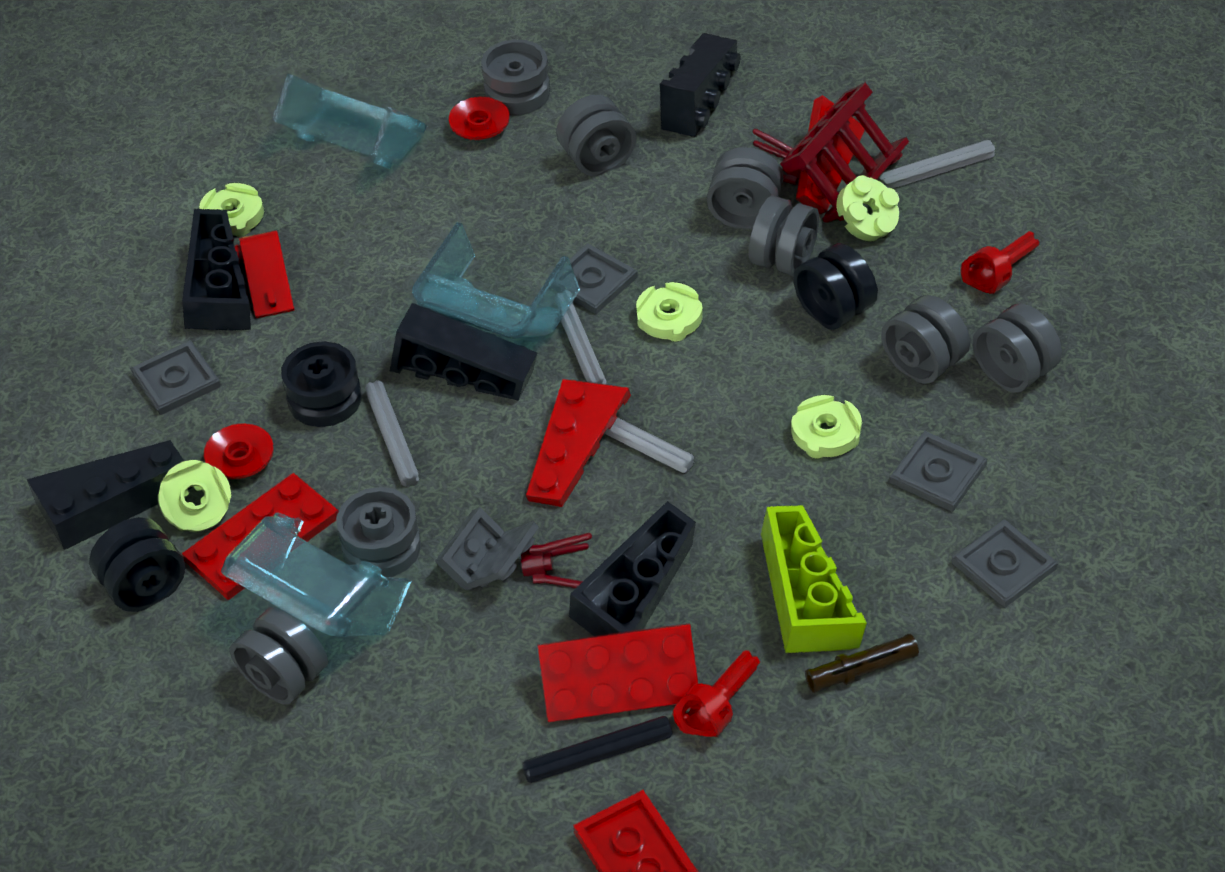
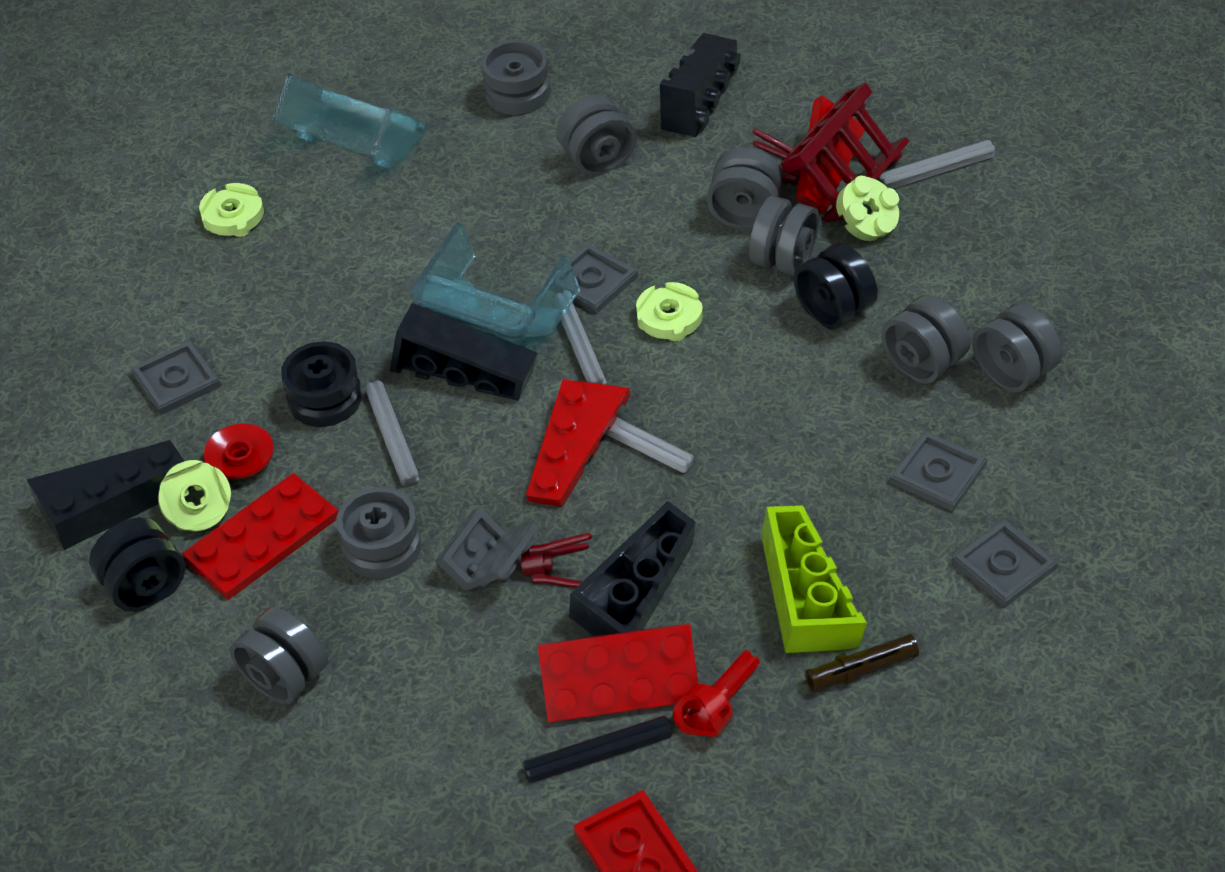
(213, 279): black wedge -> none
(265, 273): red door -> none
(312, 583): clear light blue windscreen -> none
(479, 118): red dish -> none
(826, 442): yellowish green plate -> none
(992, 267): red piece -> none

